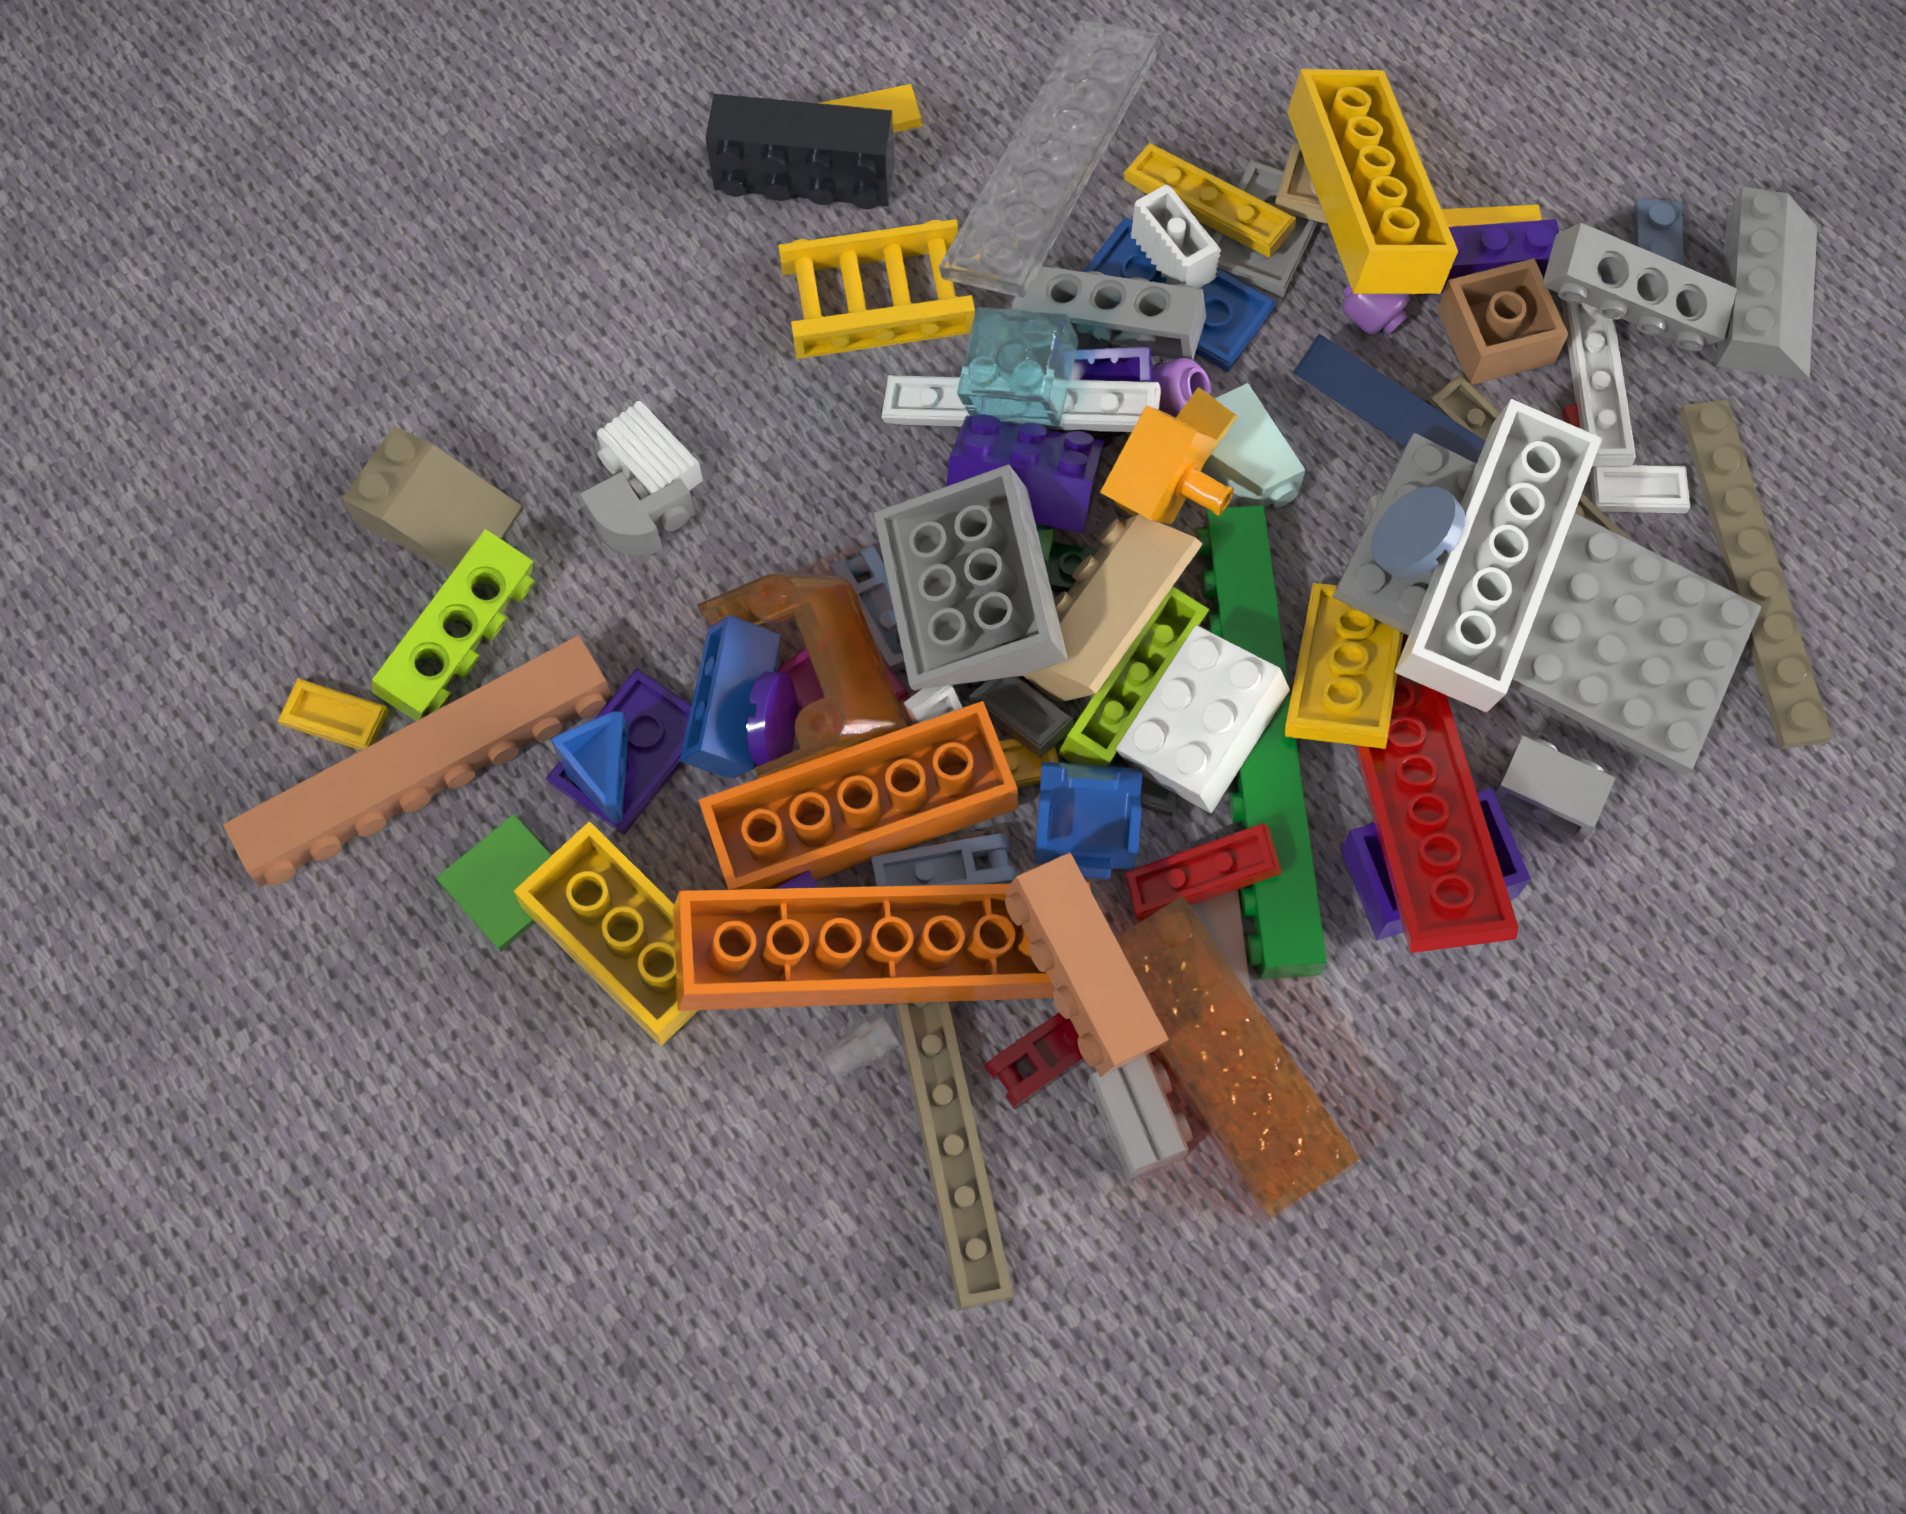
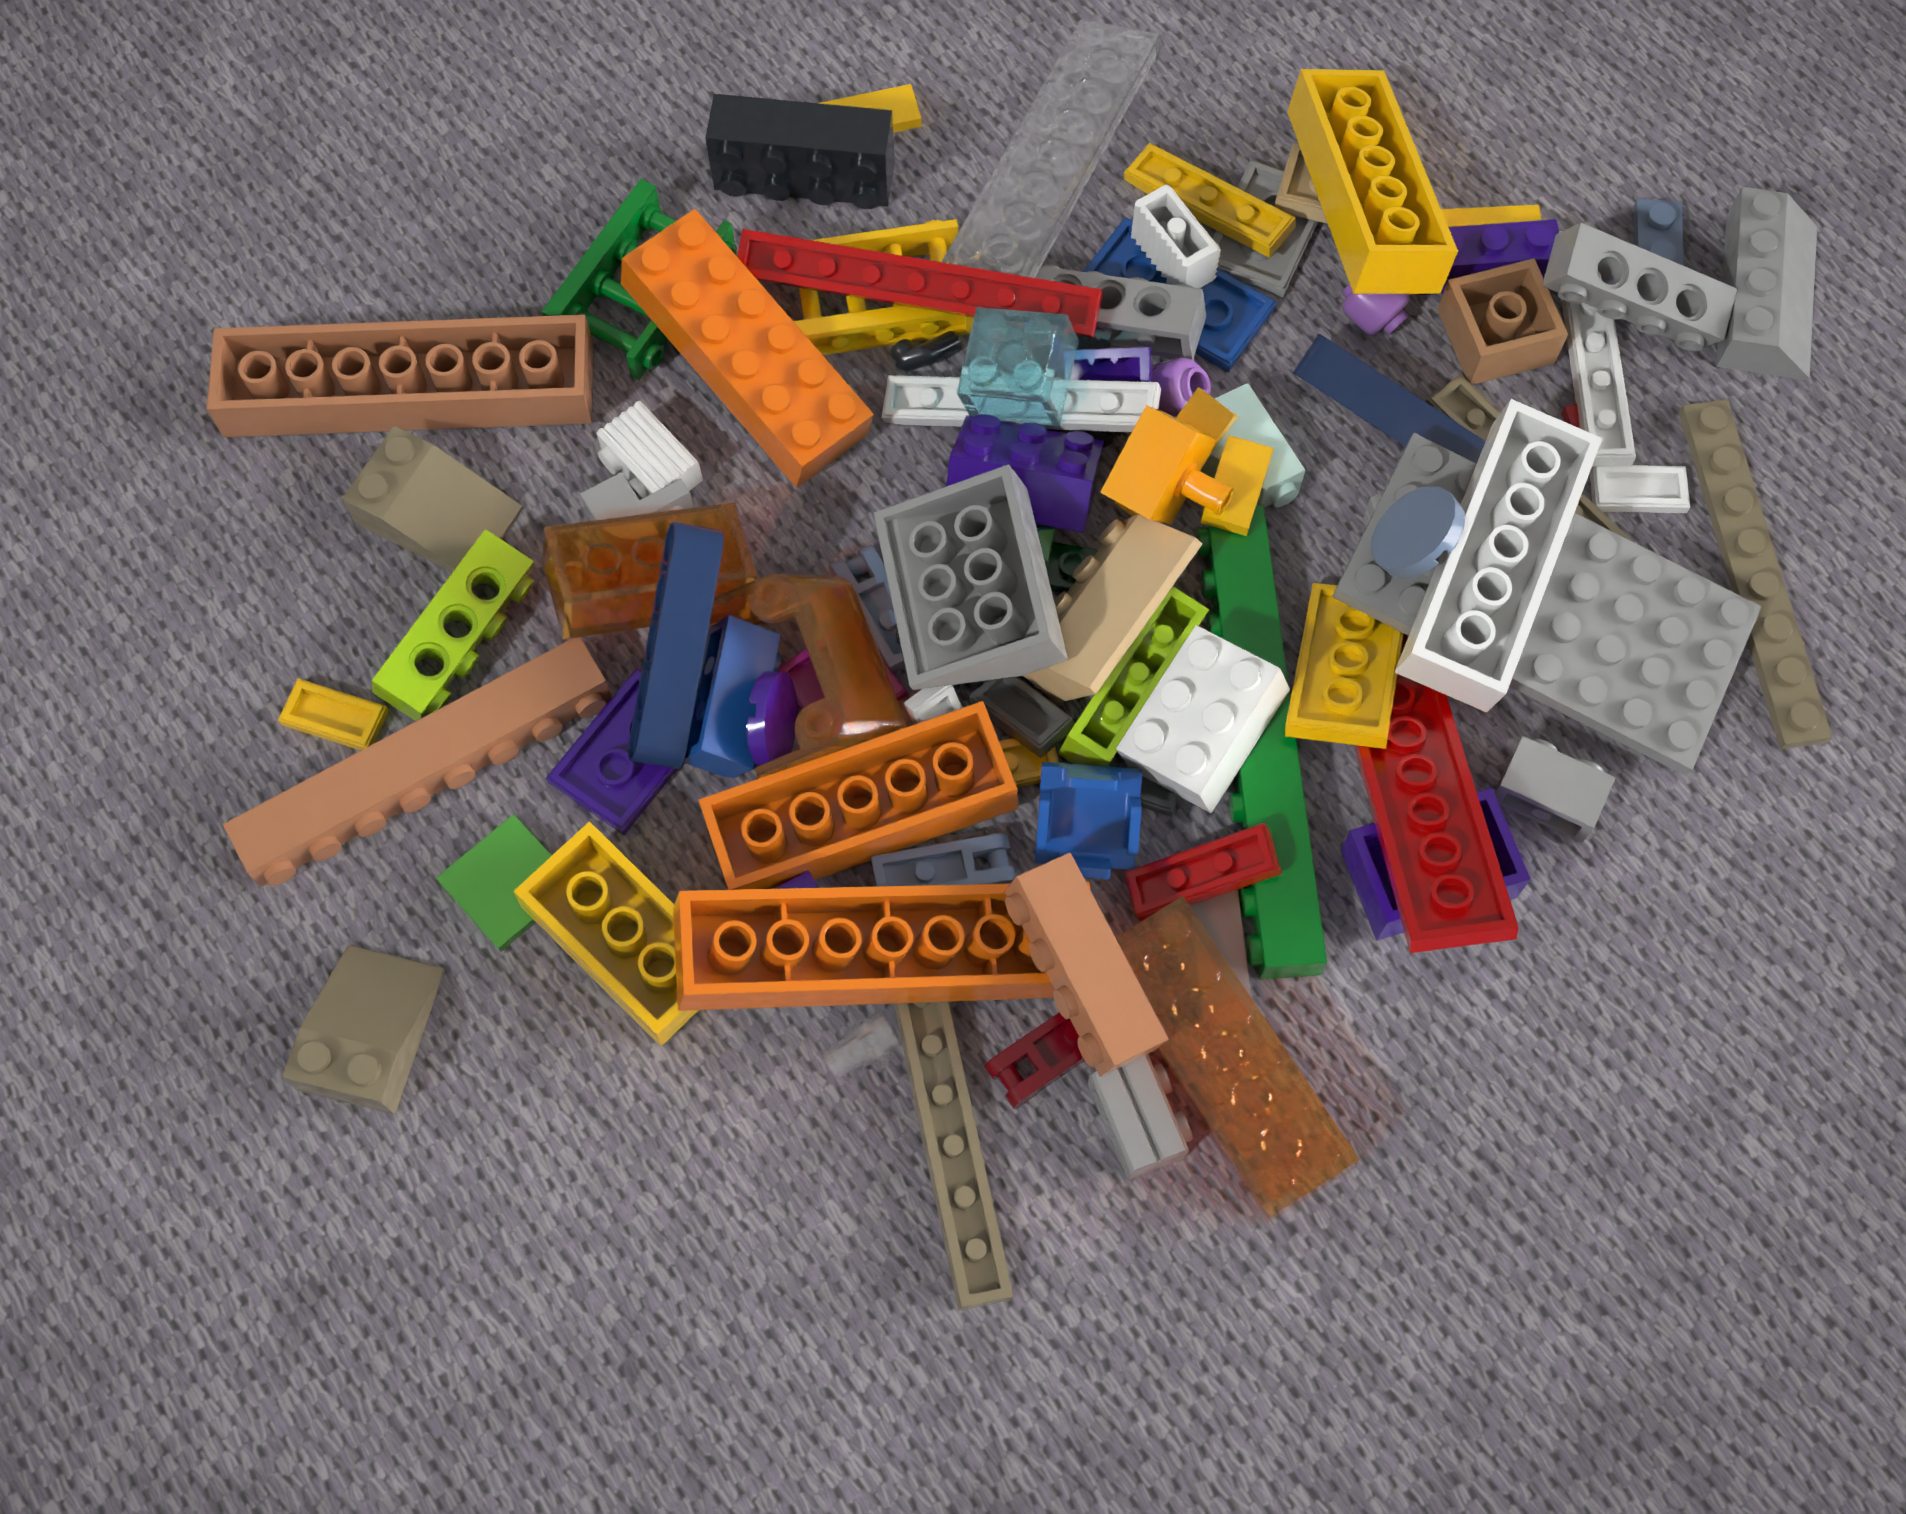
(364, 1030): none -> dark tan slope
(401, 376): none -> nougat brick
(595, 271): none -> green fence
(597, 760): blue slope -> none
(609, 568): none -> clear orange brick
(675, 645): none -> dark blue beam
(745, 347): none -> orange brick
(911, 280): none -> red plate
(925, 354): none -> black arm
(1244, 469): none -> yellow tile

